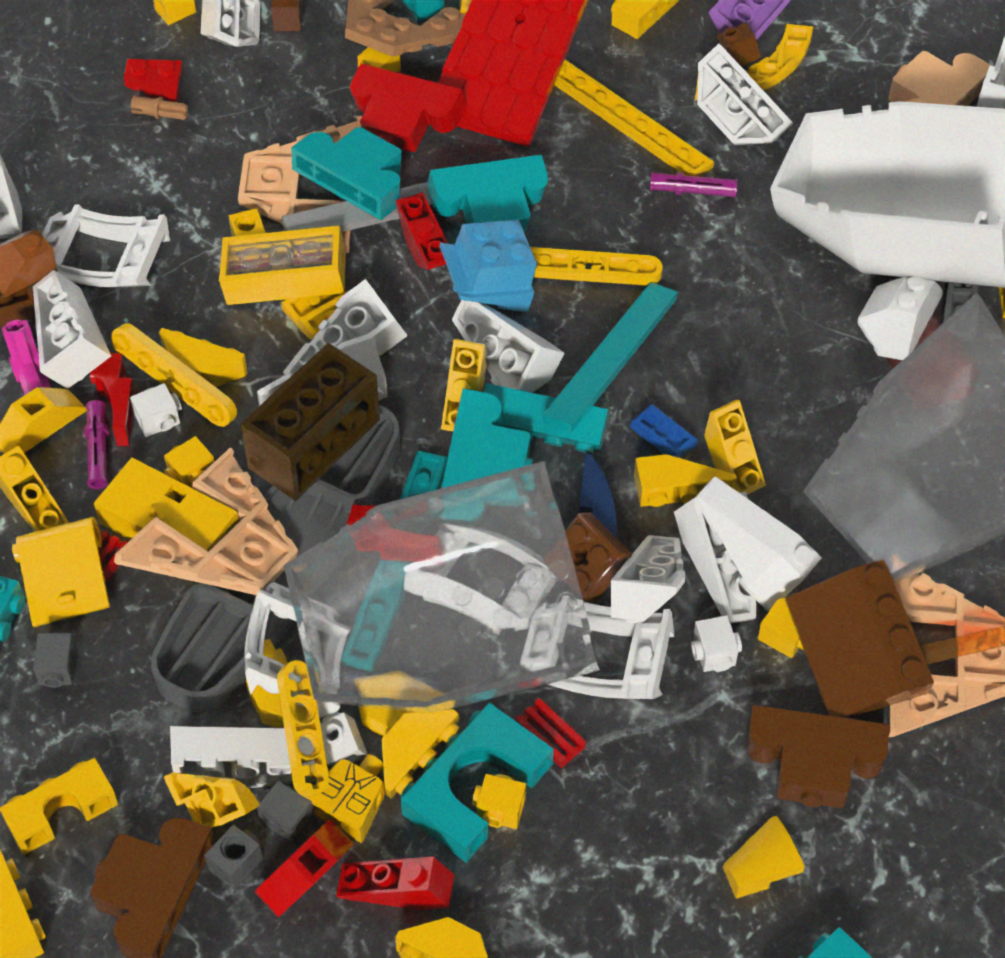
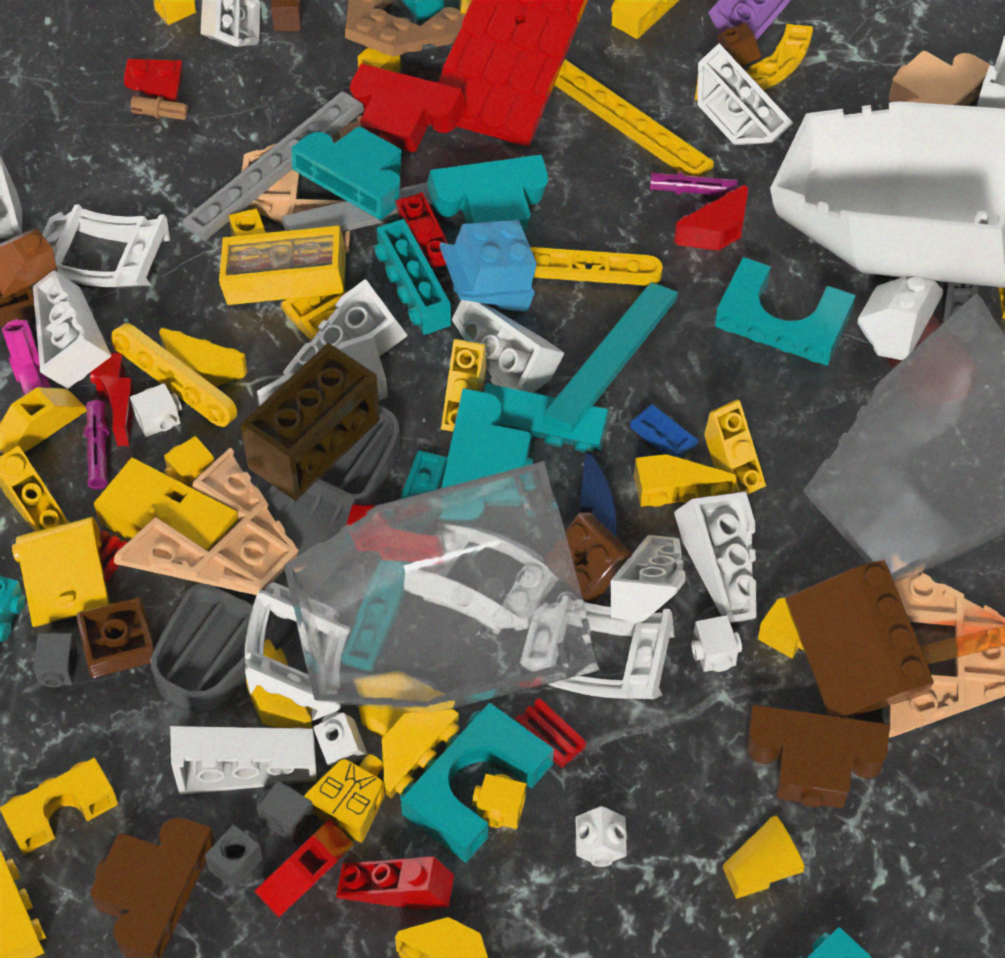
(111, 655): none -> reddish brown brick
(211, 799): yellow slope -> none
(268, 168): none -> light grey tile
(298, 728): yellow beam -> none
(413, 276): none -> teal brick
(601, 836): none -> white brick
(715, 223): none -> red slope
(762, 548): white wedge -> none
(809, 338): none -> teal arch

